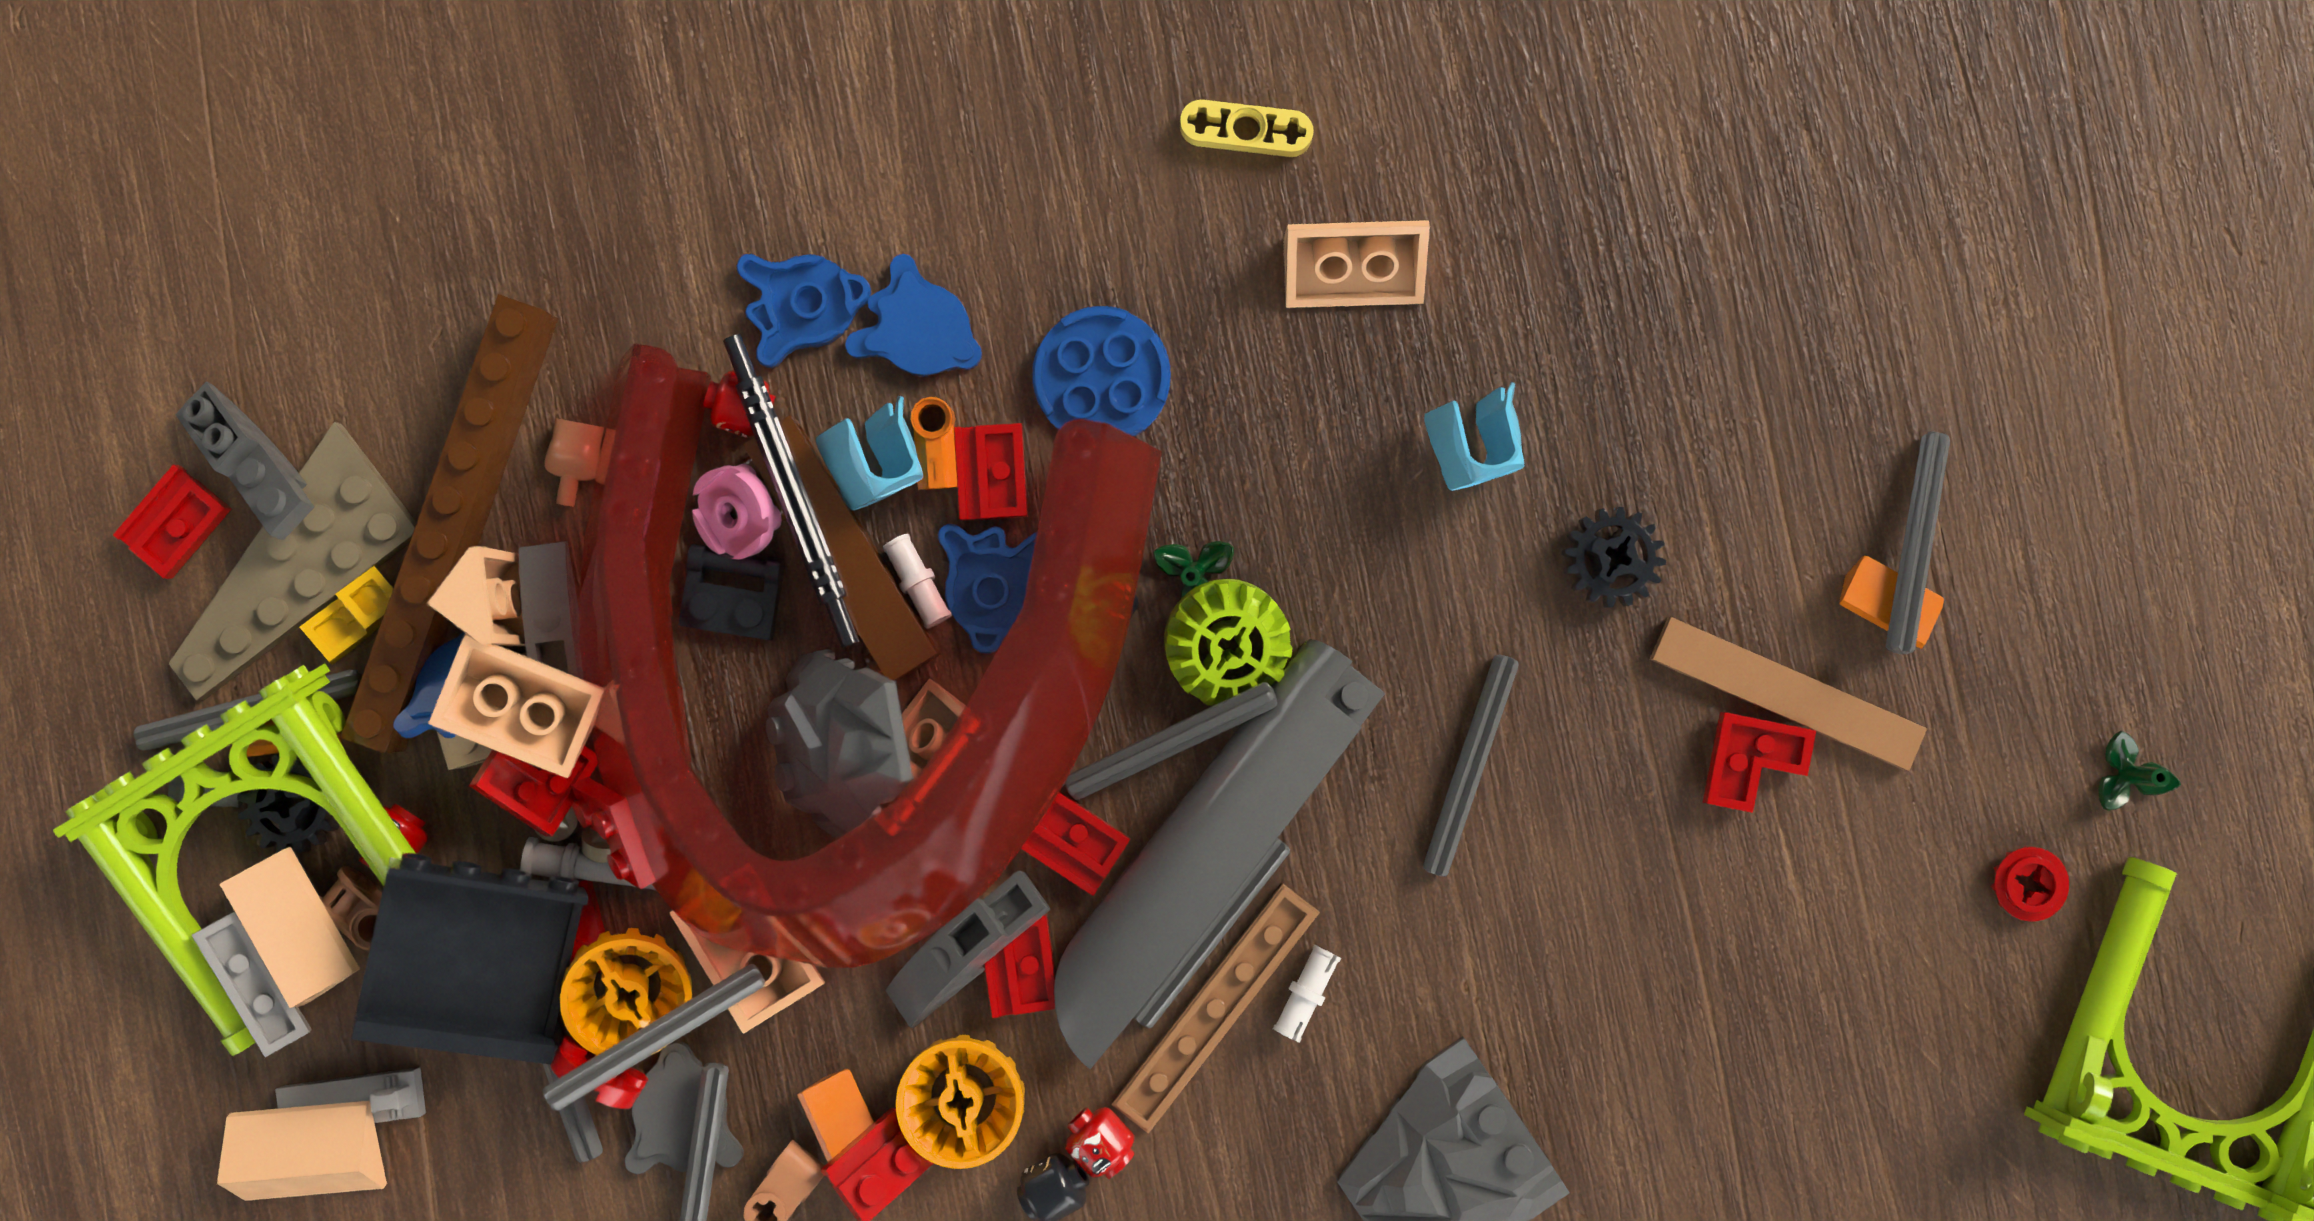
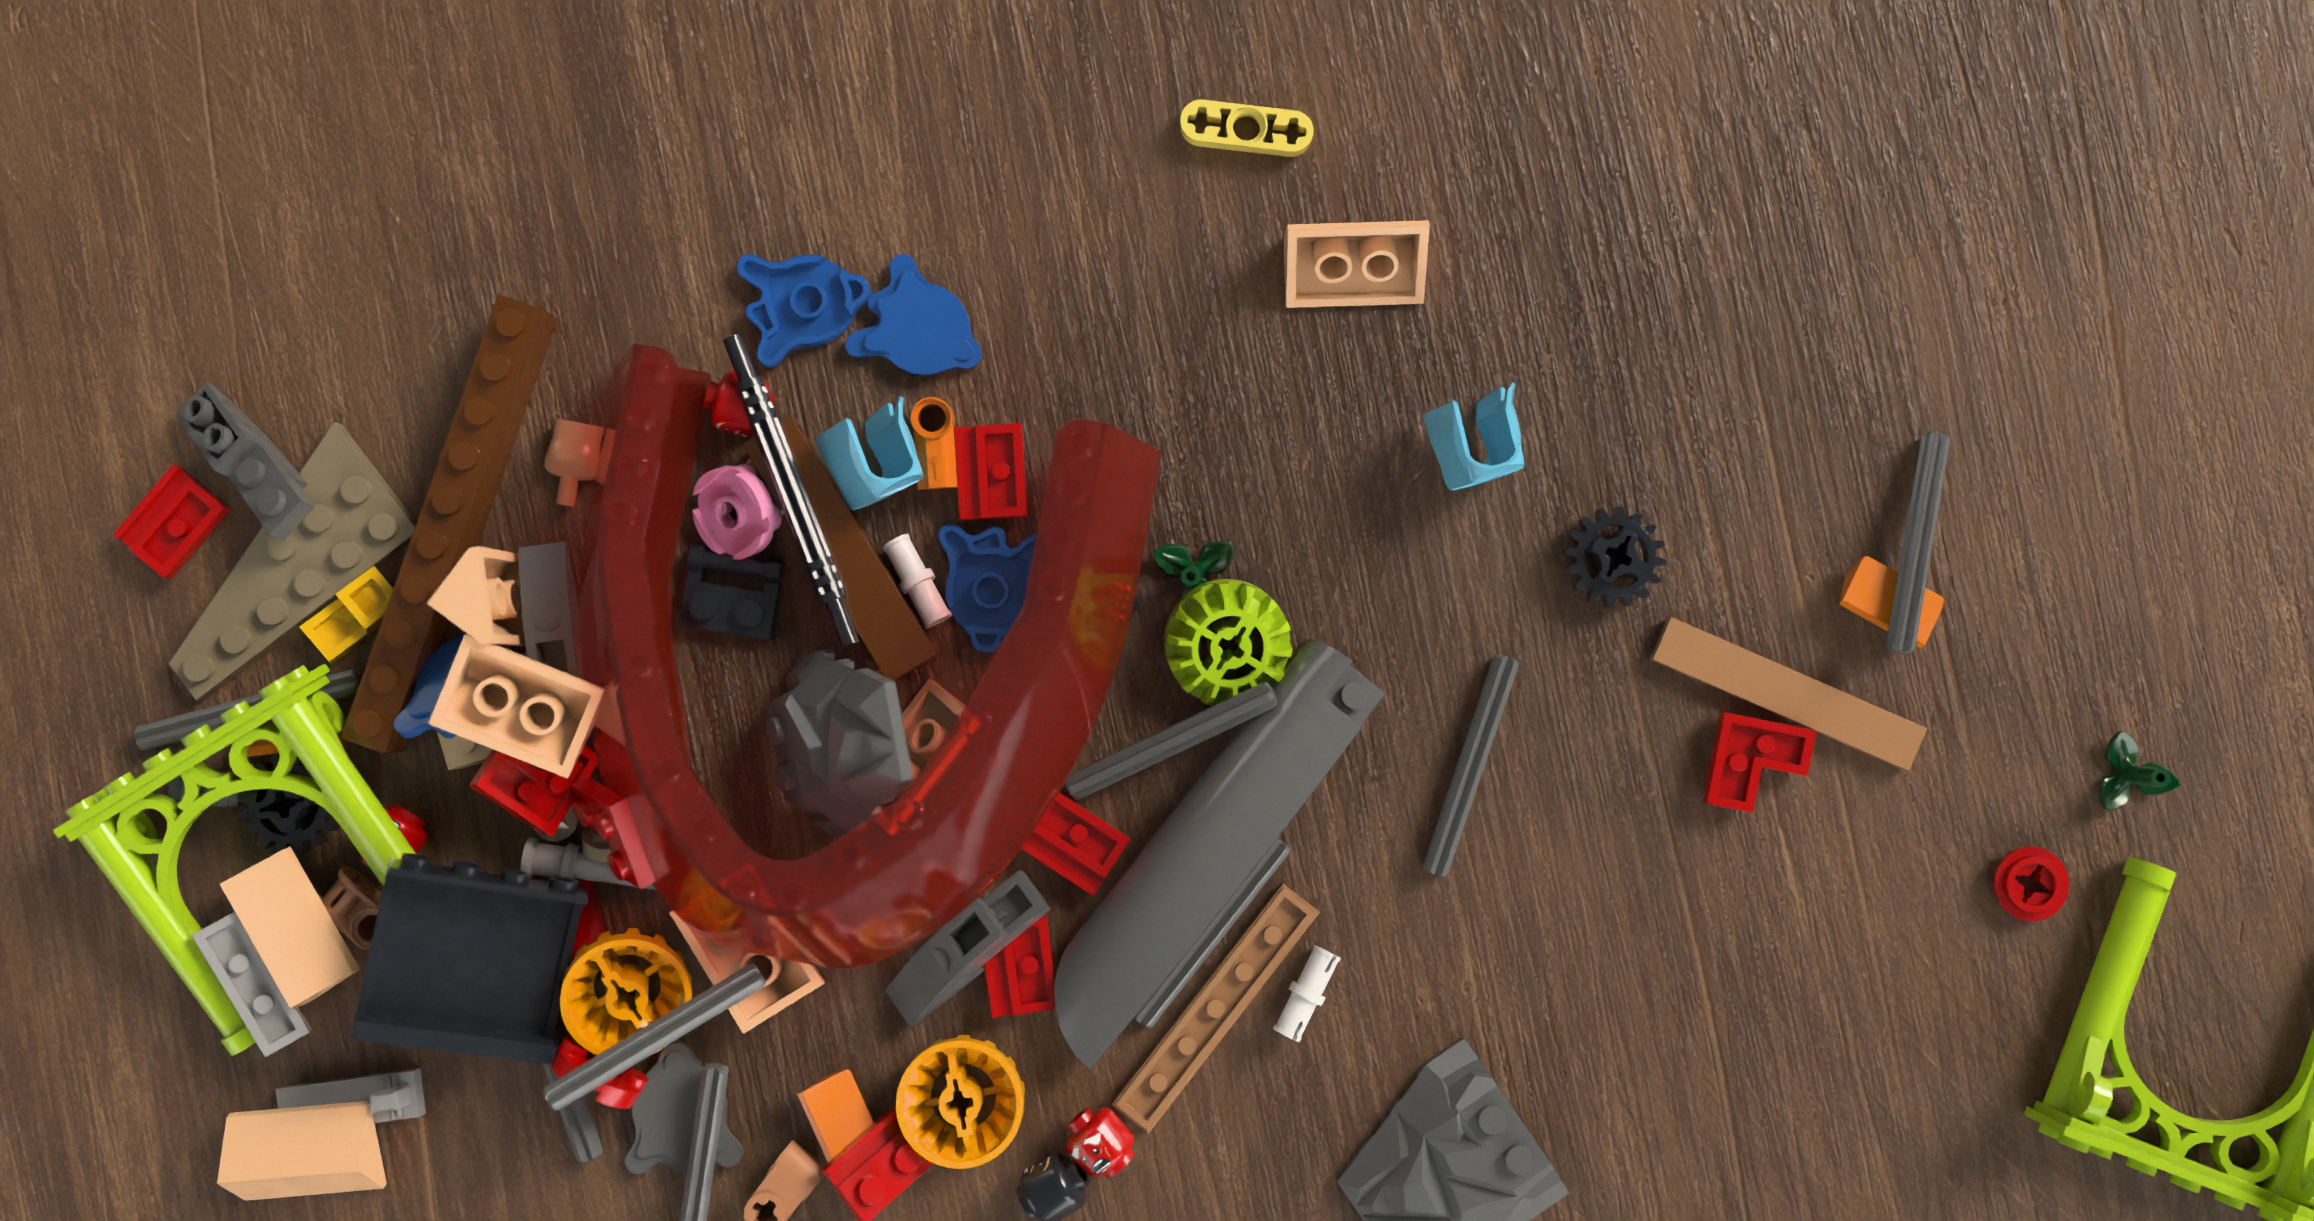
(1102, 369): blue tile -> none

